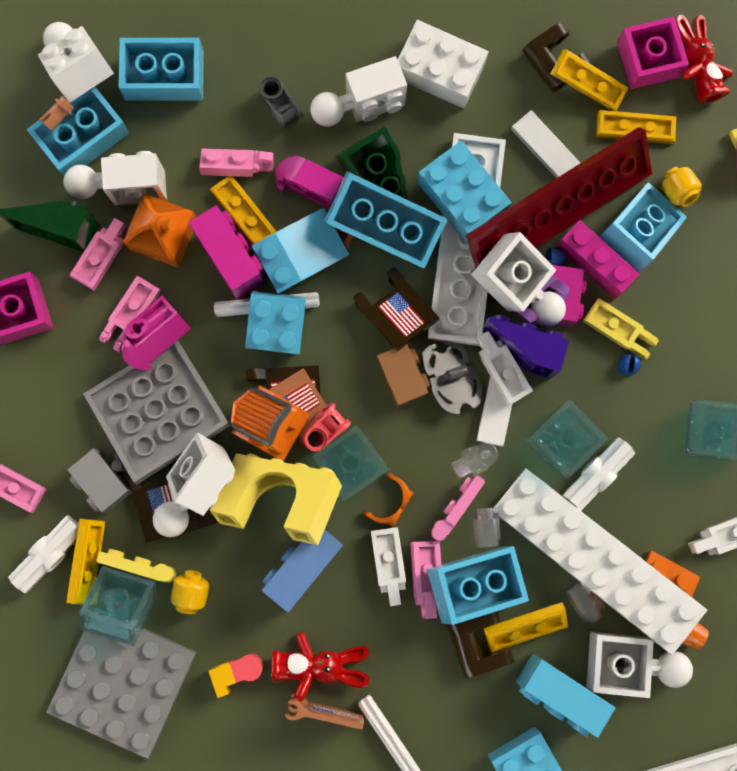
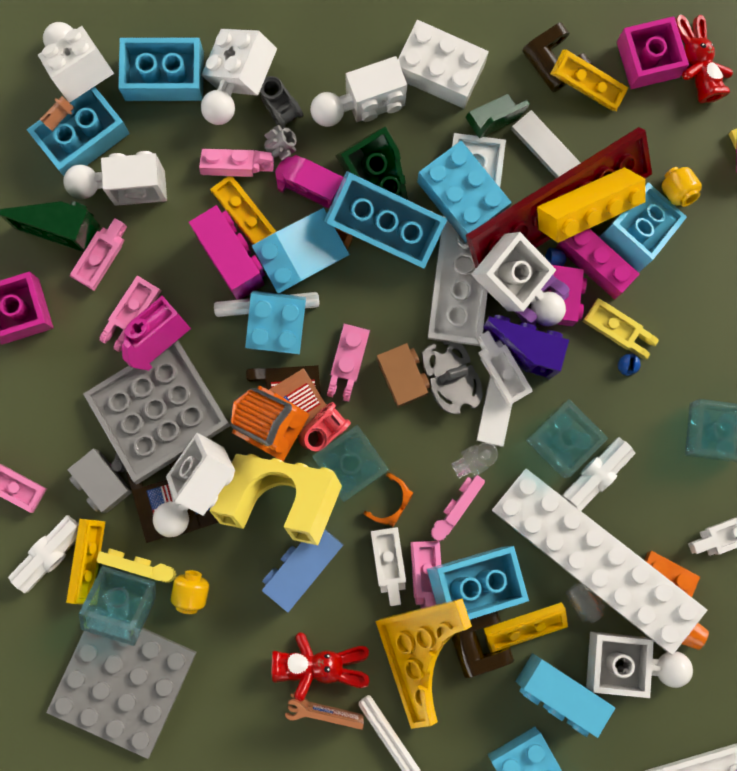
(160, 230): orange piece -> none
(235, 66): none -> white brick
(242, 668): leg -> none
(280, 142): none -> light grey gear
(348, 359): none -> bright pink hinge
(400, 314): dark brown flag -> none
(412, 646): none -> yellow plate
(486, 528): clear brick -> none
(495, 115): none -> panel
(591, 204): none -> yellow brick
(618, 124): yellow tile -> none

